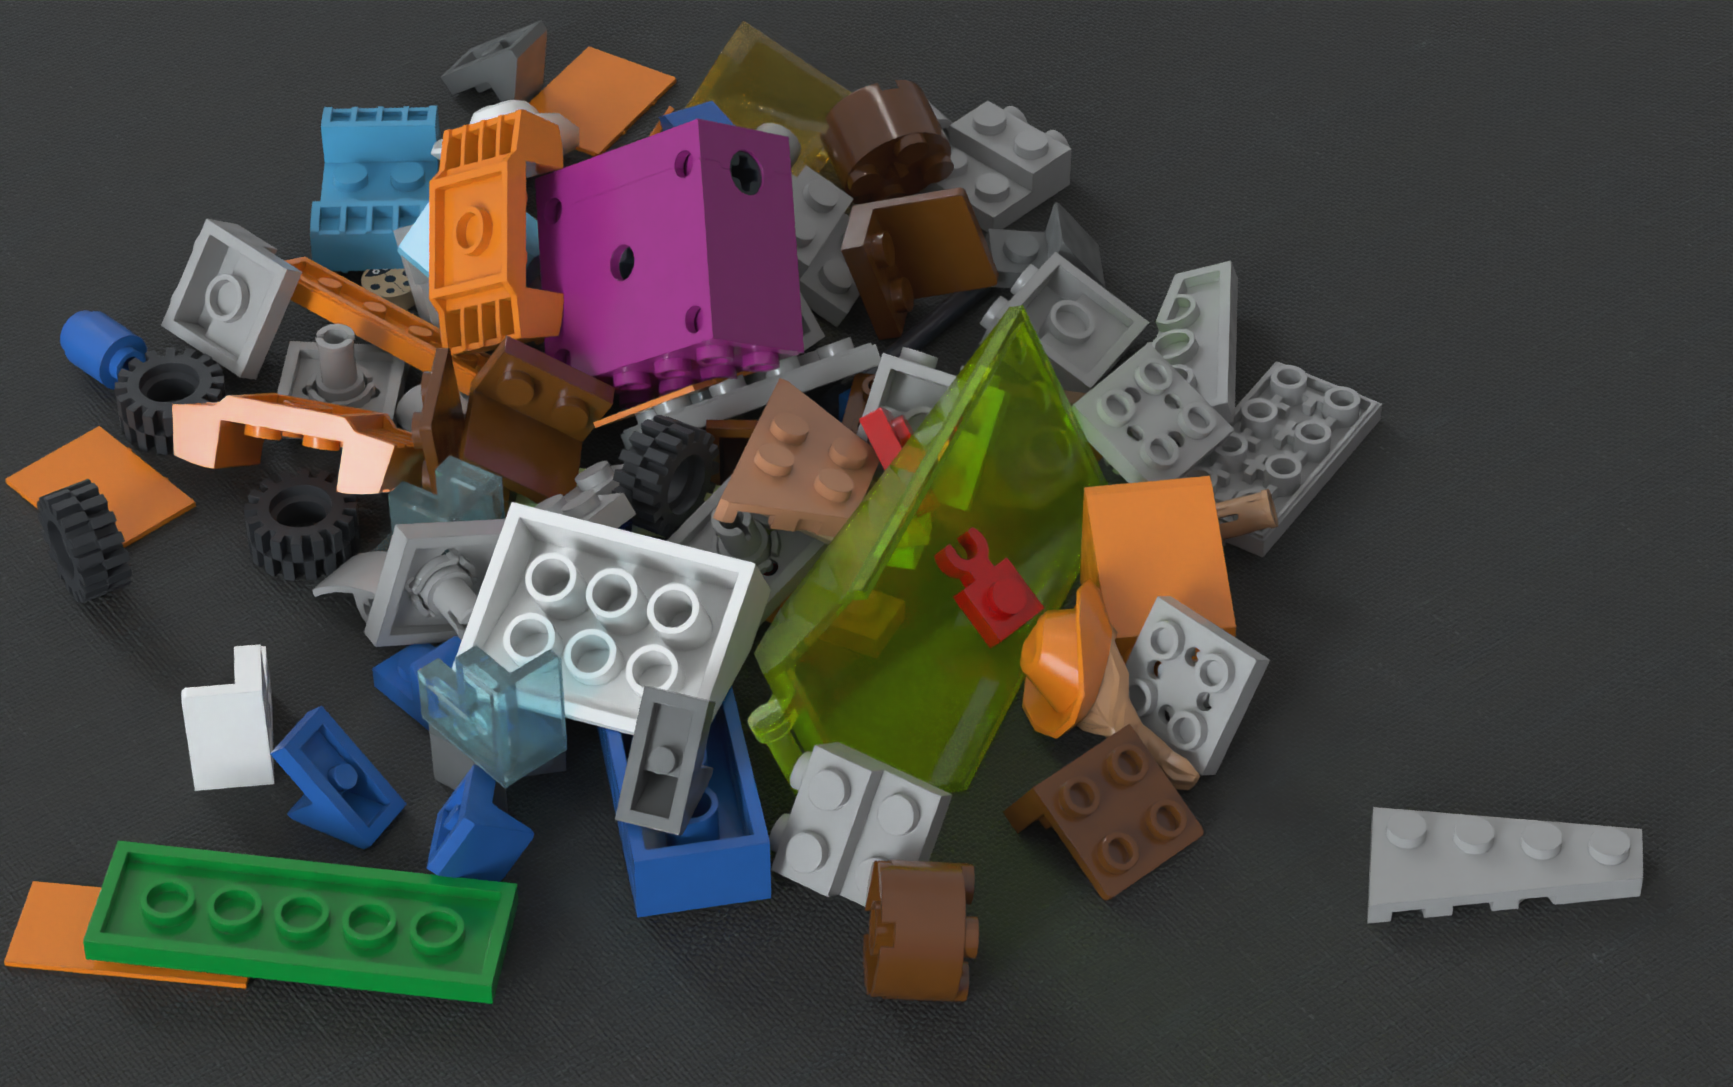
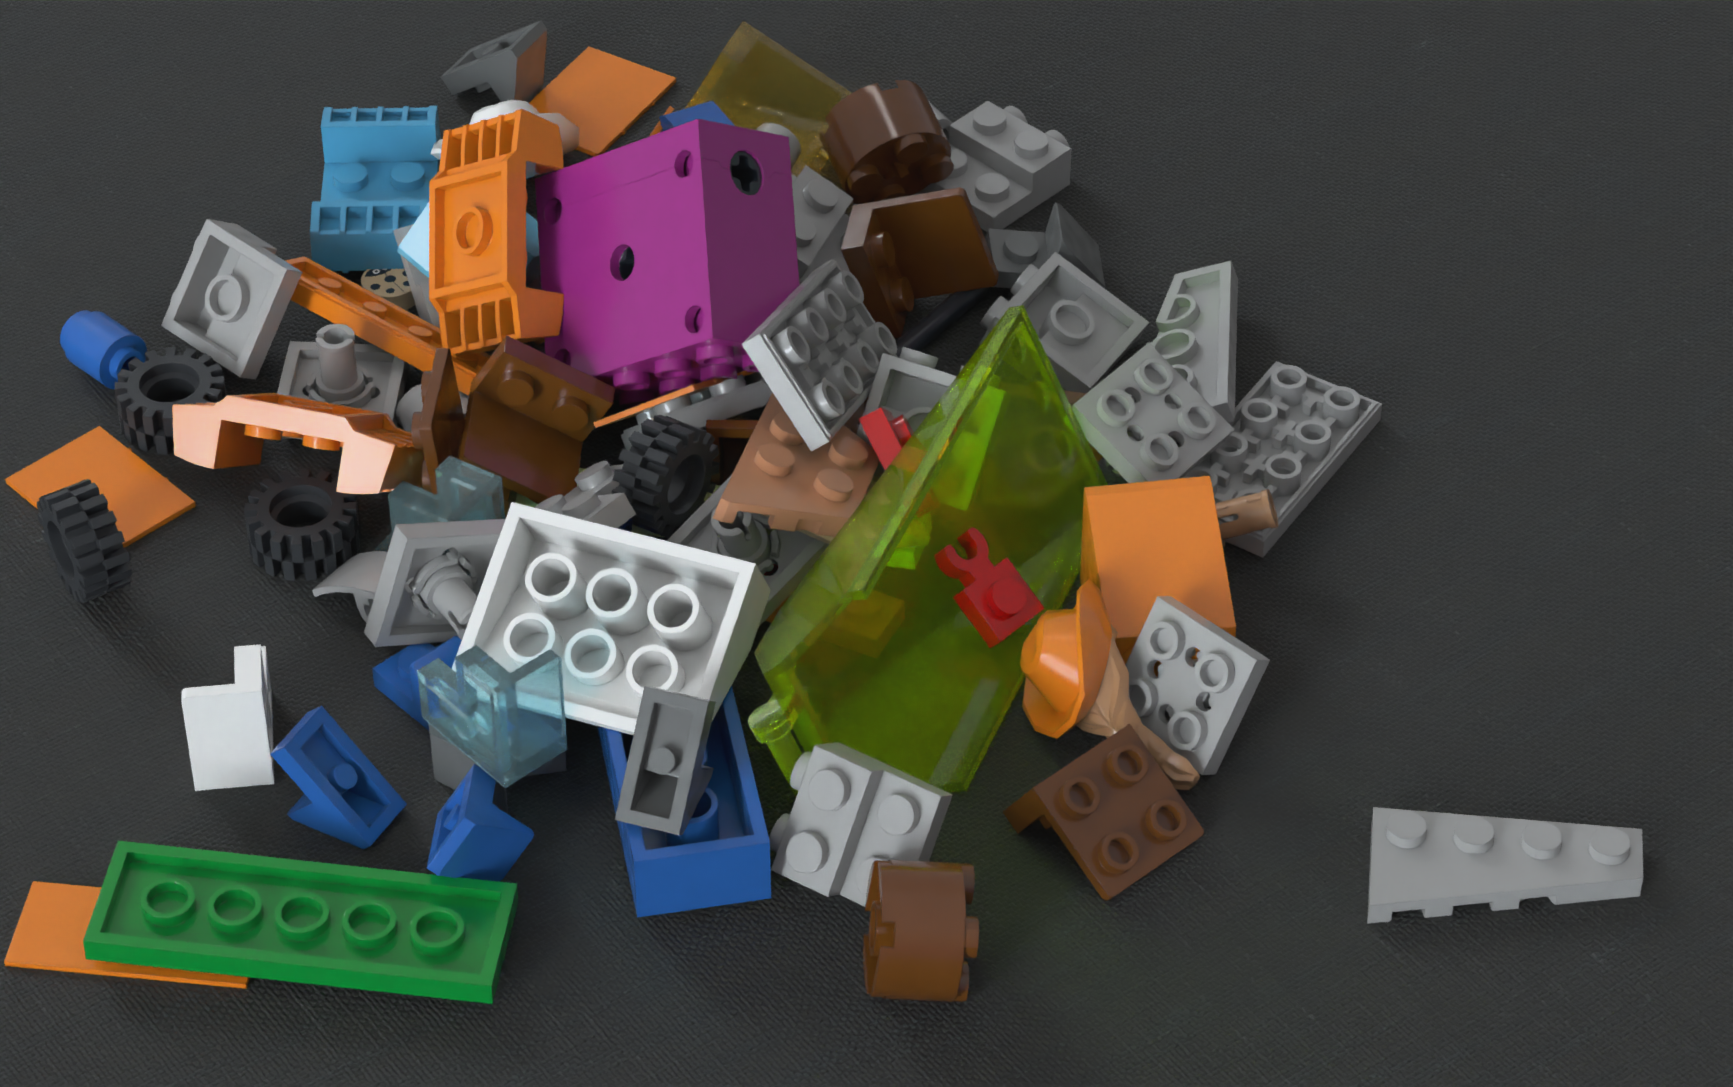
(821, 352): none -> light grey tile

